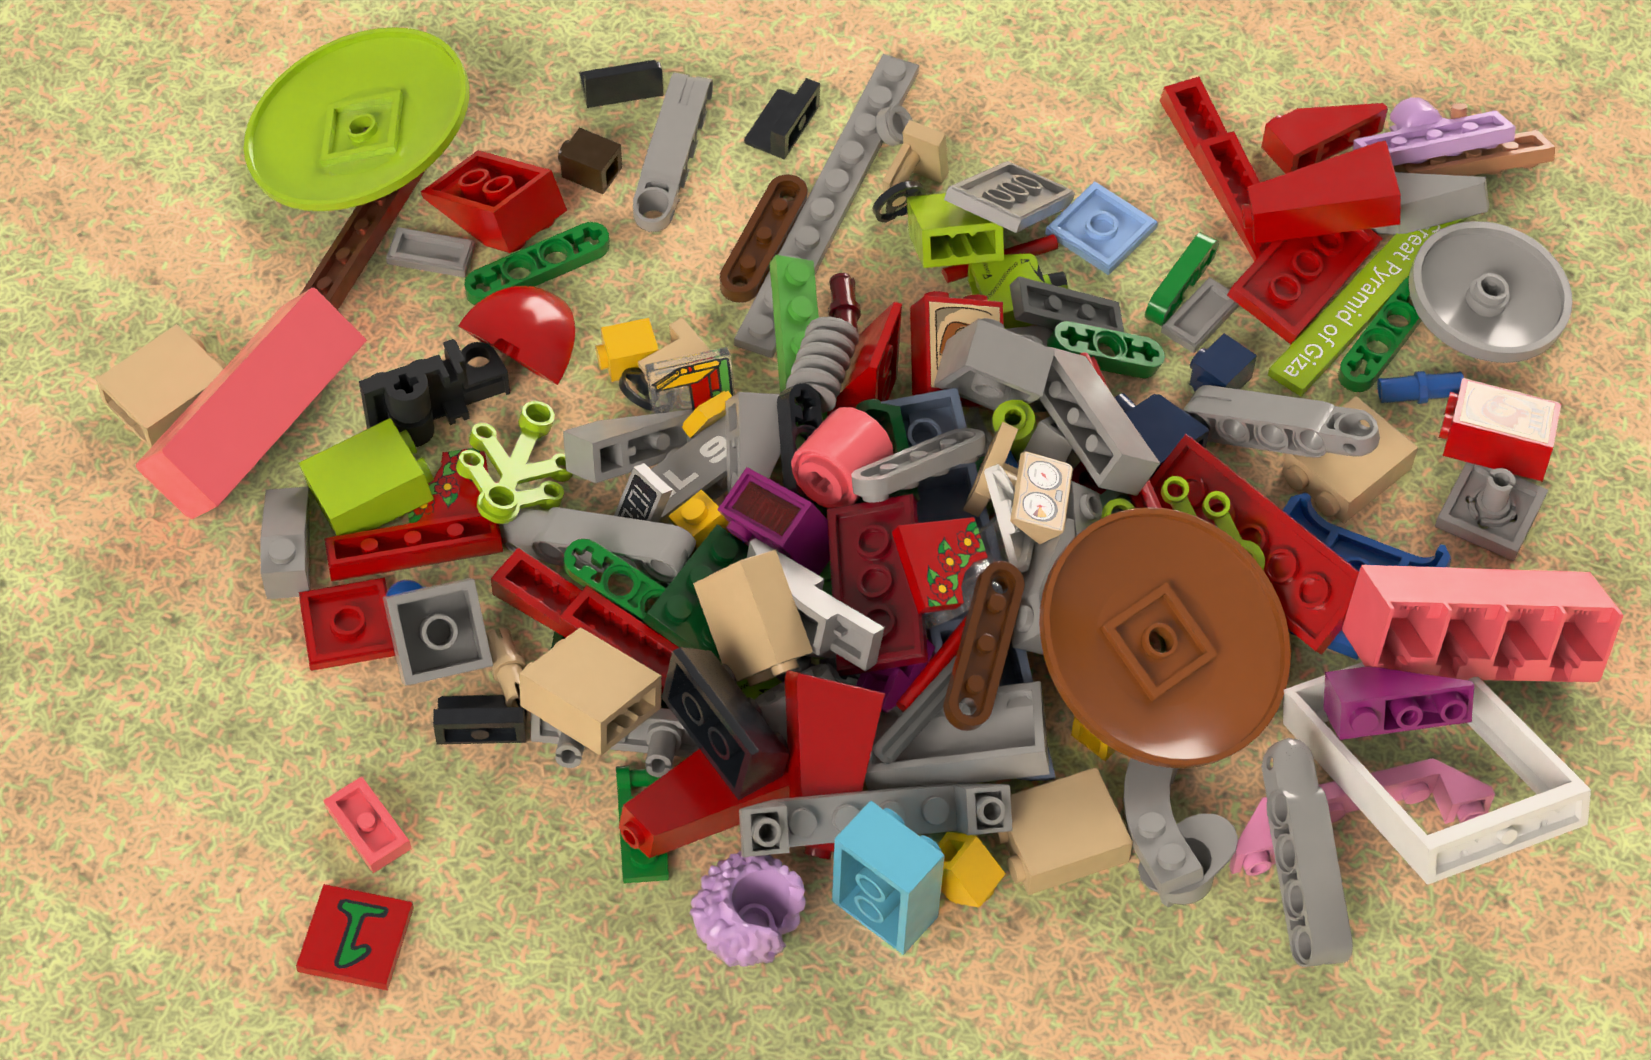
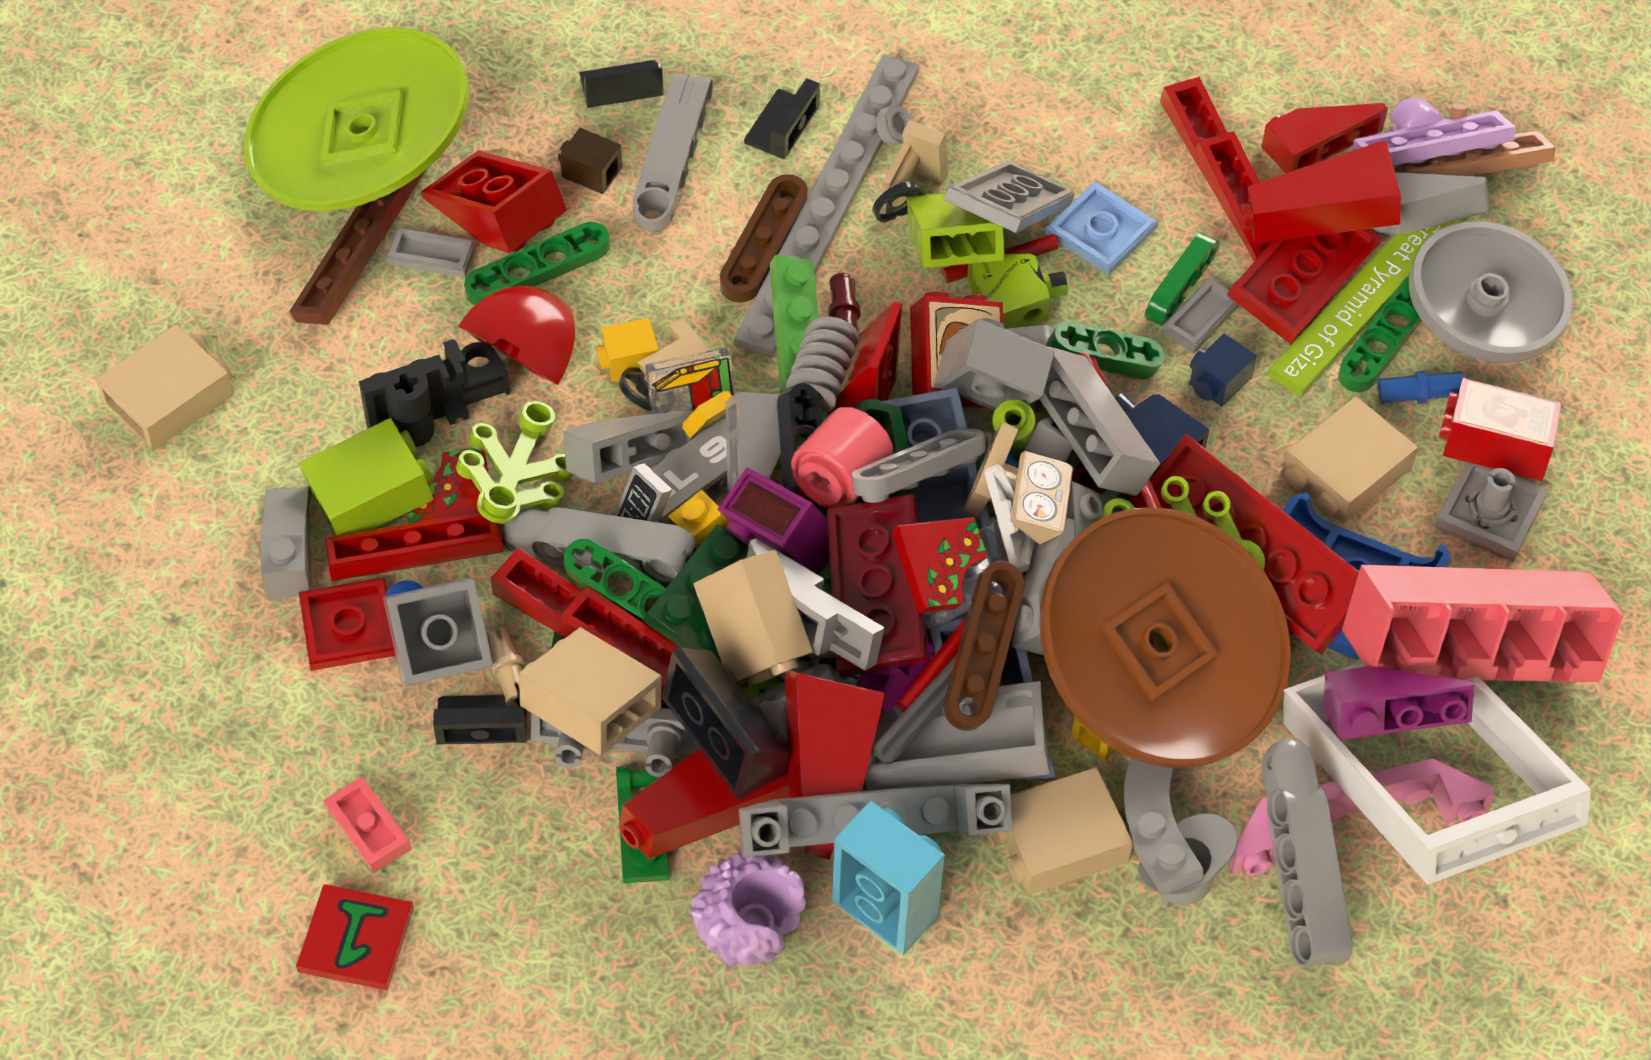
(250, 404): coral piece -> none
(968, 870): yellow brick -> none
(1050, 305): dark grey plate -> none
(1282, 423): light grey piece -> none

